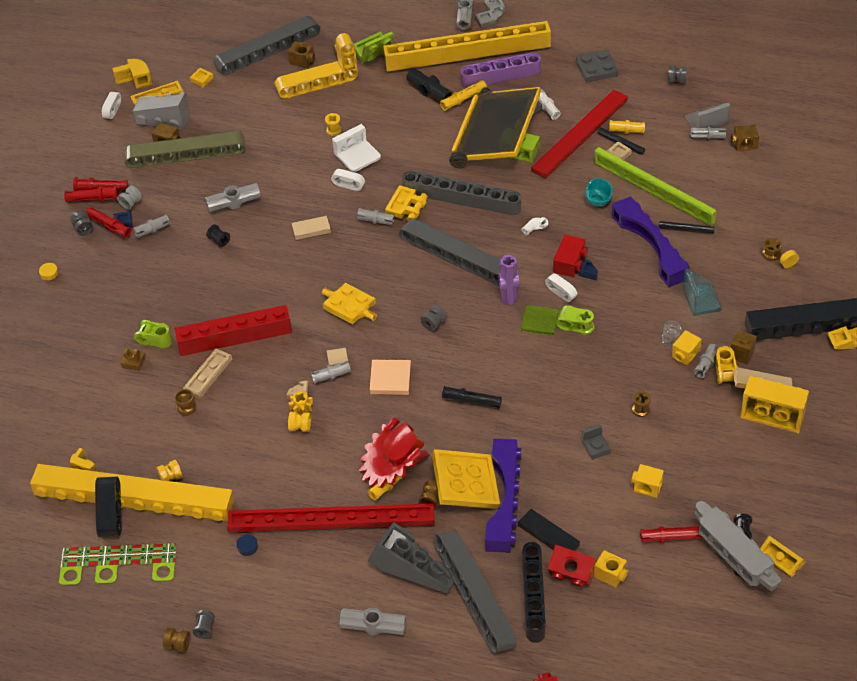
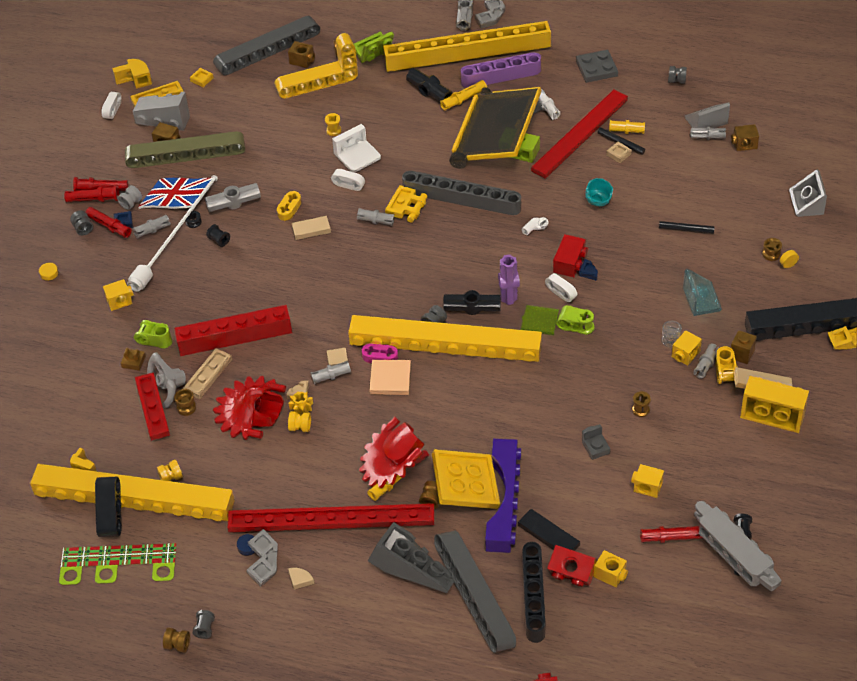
(118, 294): none -> yellow brick
(152, 406): none -> red plate
(167, 377): none -> light grey piece
(171, 194): none -> flag
(193, 223): none -> black bush
(249, 406): none -> red piece
(266, 566): none -> light grey tile
(292, 207): none -> yellow beam
(300, 577): none -> tan tile
(349, 303): yellow plate -> none
(379, 352): none -> dark pink beam
(384, 621): light grey piece -> none
(446, 338): none -> yellow brick
(451, 250): dark grey beam -> none
(463, 395): black pin -> none
(471, 302): none -> black piece
(631, 217): dark purple arch -> none
(655, 186): lime tile -> none
(782, 556): yellow slope -> none
(809, 195): none -> light grey slope

